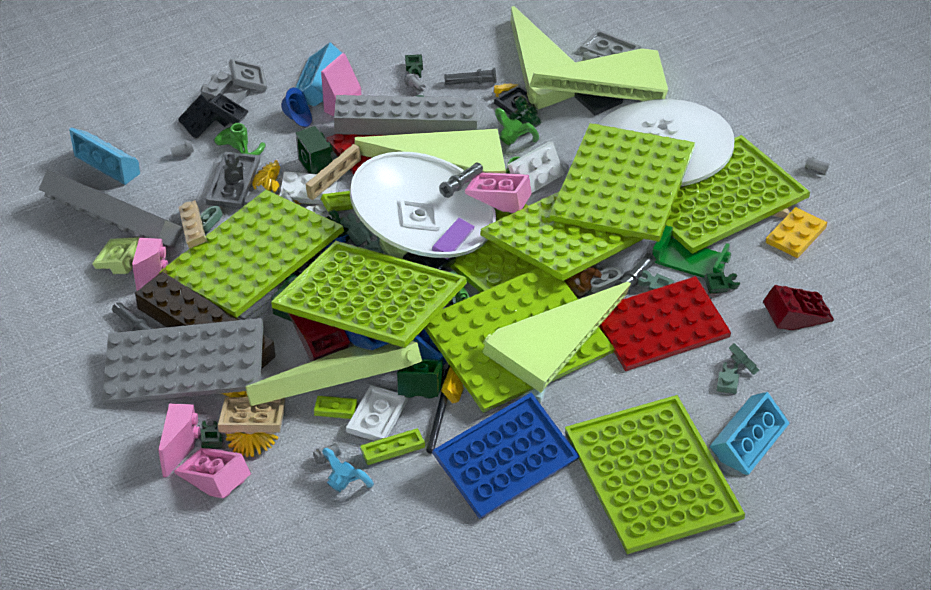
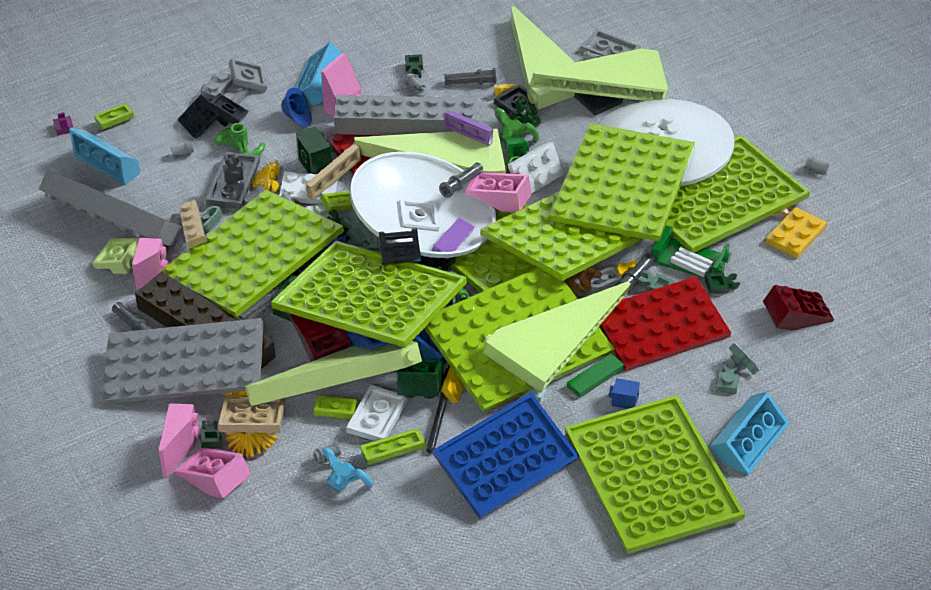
(62, 124): none -> magenta tile
(113, 116): none -> lime plate
(402, 251): none -> black plate
(468, 127): none -> medium lavender tile
(516, 147): none -> green brick
(595, 375): none -> green tile
(624, 267): none -> yellow piece
(624, 393): none -> blue brick
(693, 260): none -> white tile

